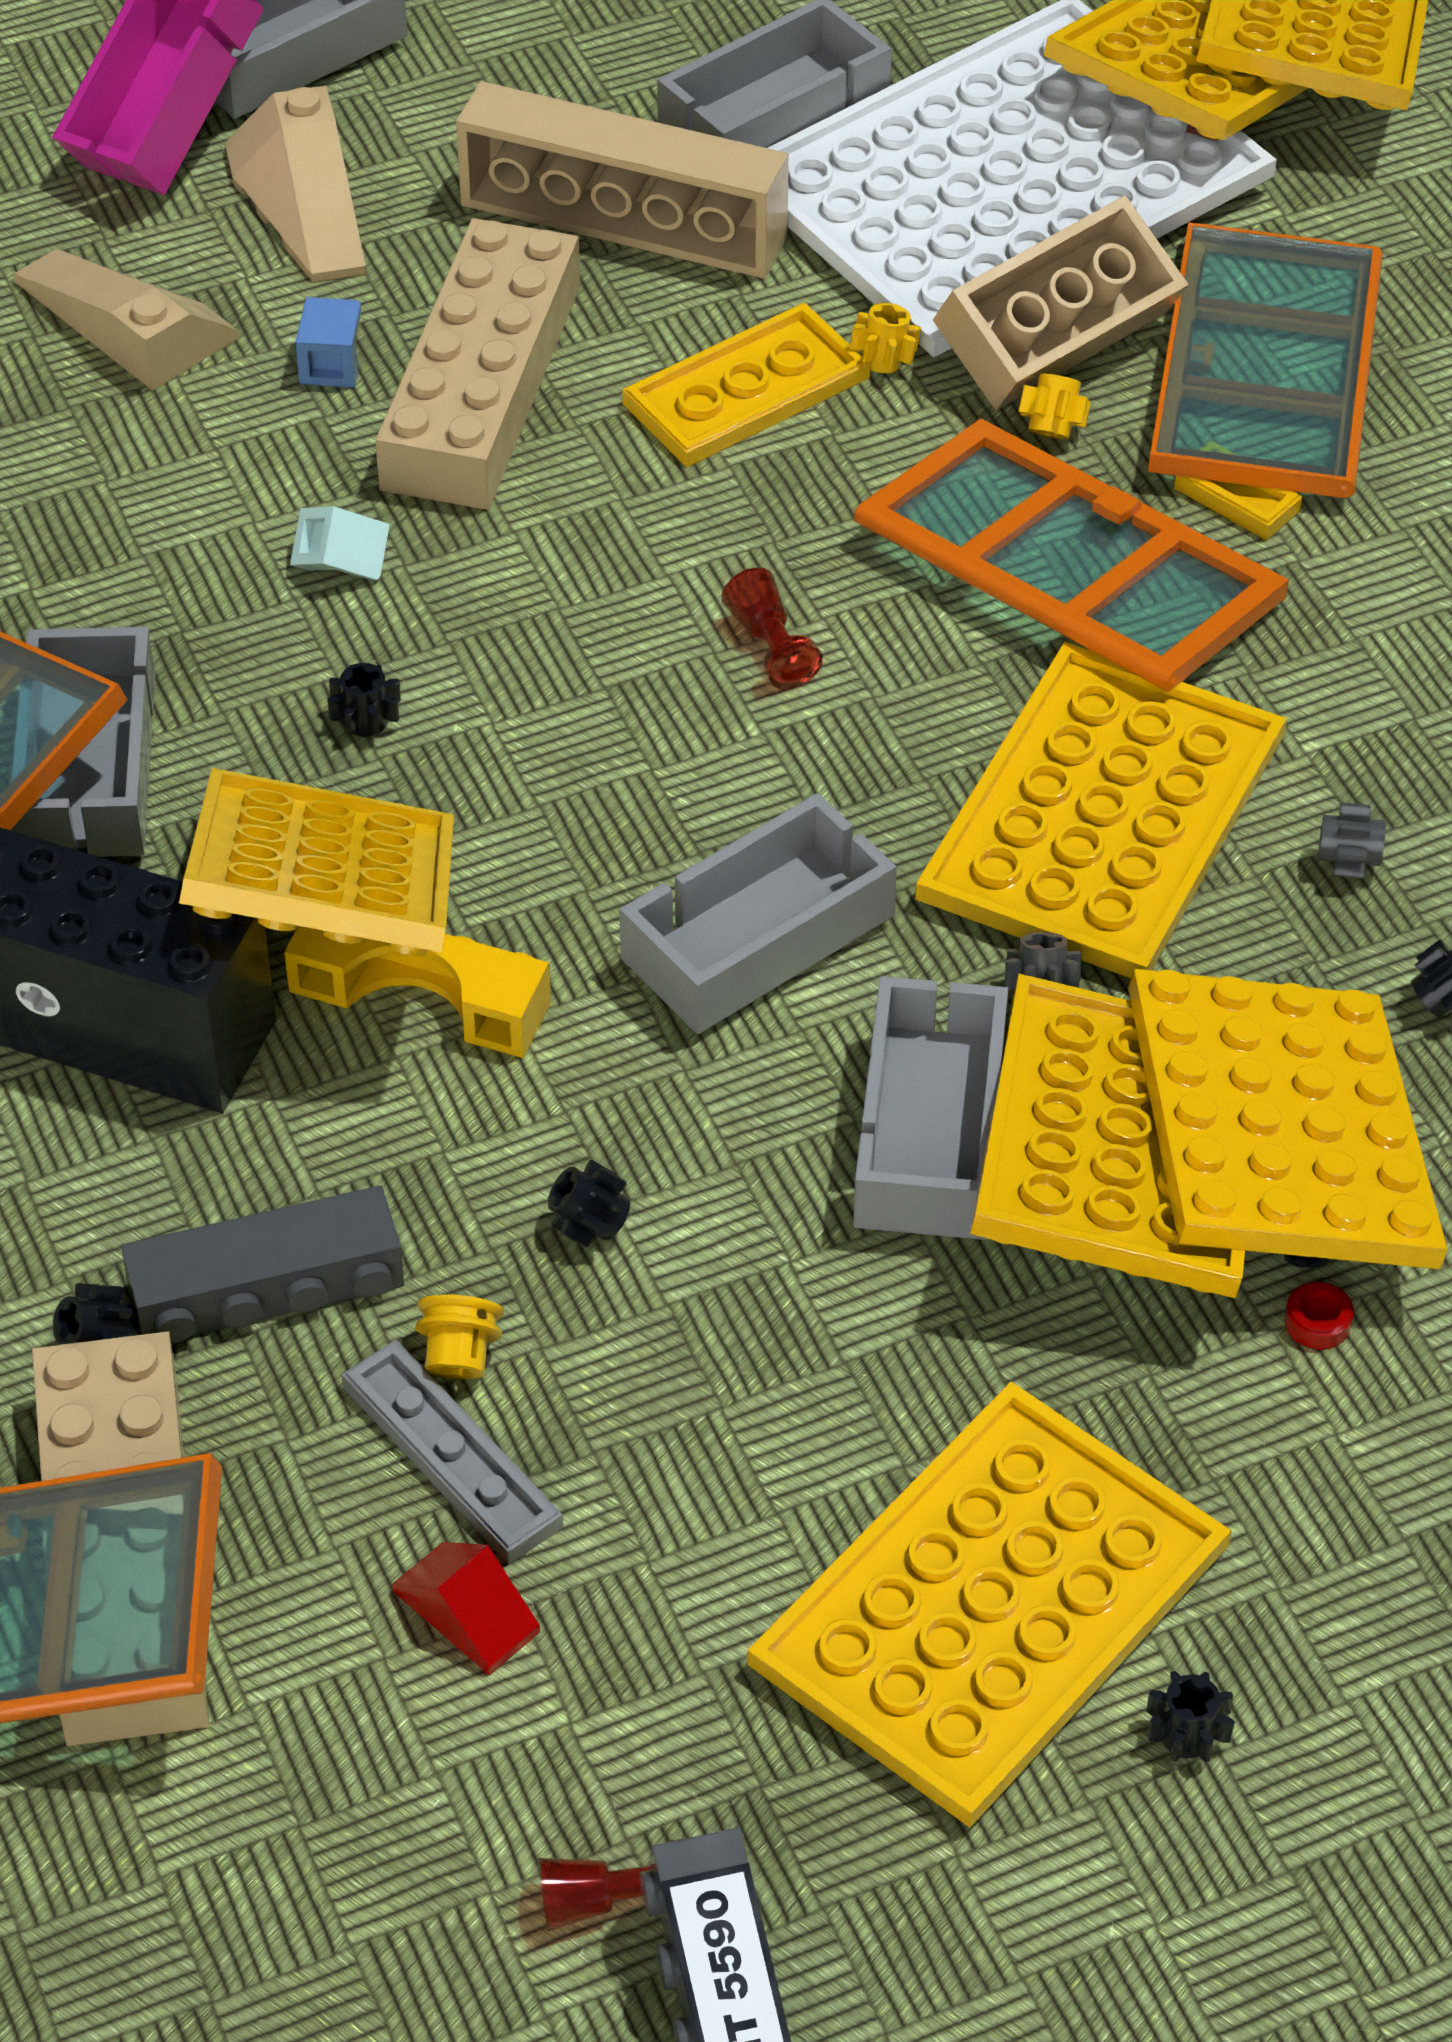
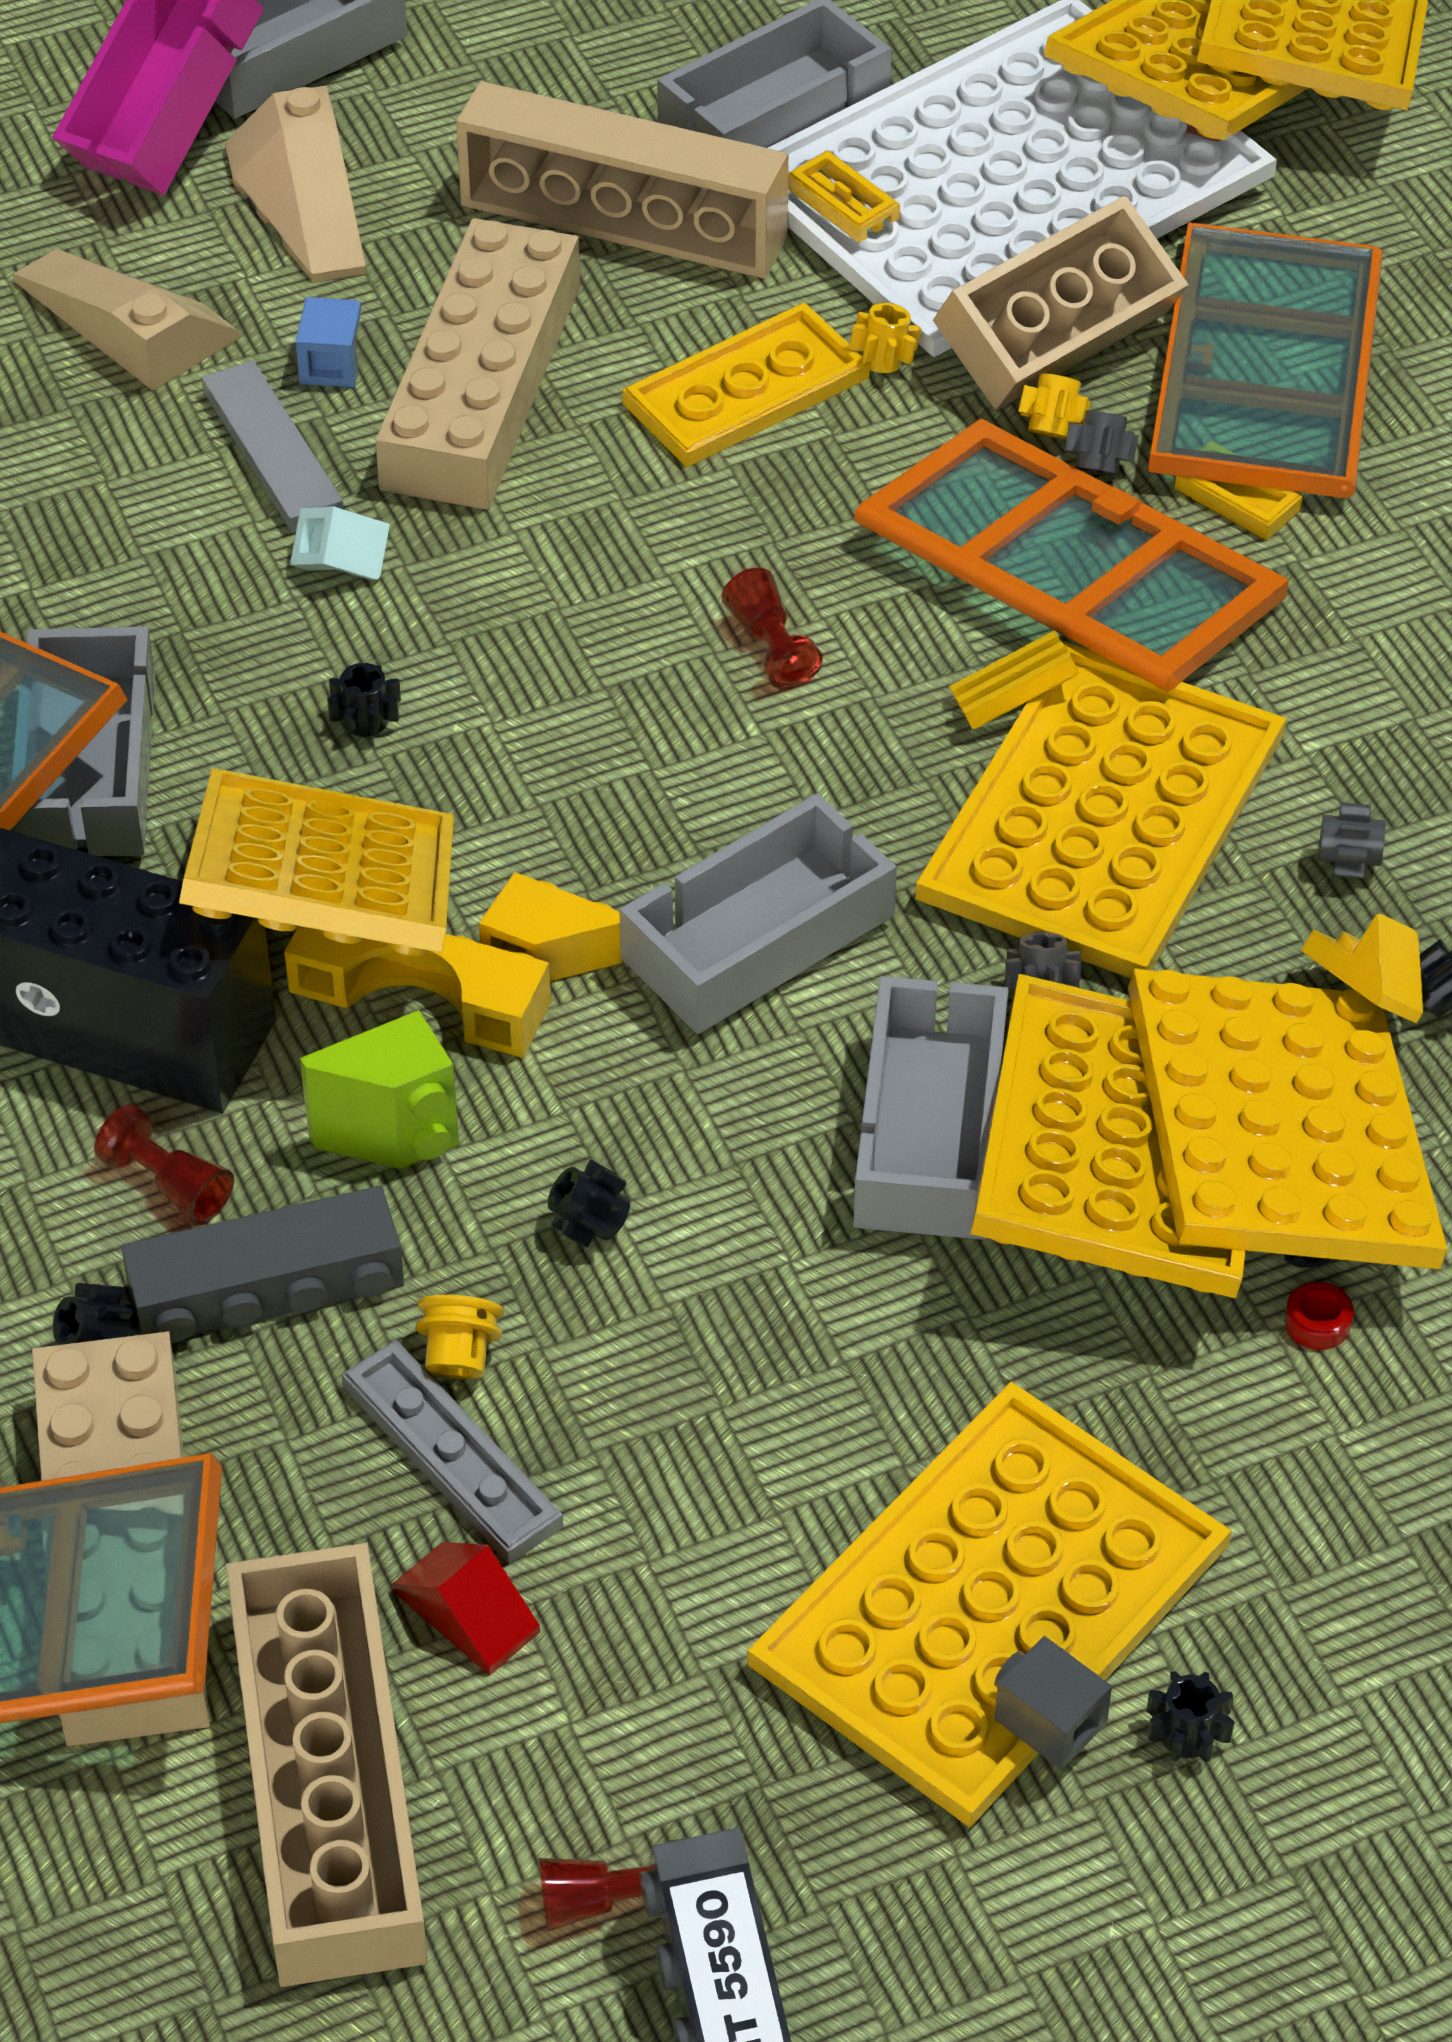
(188, 1181): none -> clear red piece
(269, 441): none -> light grey tile
(325, 1766): none -> tan brick
(382, 1095): none -> lime slope
(552, 927): none -> yellow slope
(835, 199): none -> yellow tile
(1014, 680): none -> yellow tile
(1051, 1701): none -> dark grey brick
(1101, 442): none -> dark grey gear
(1379, 966): none -> yellow slope

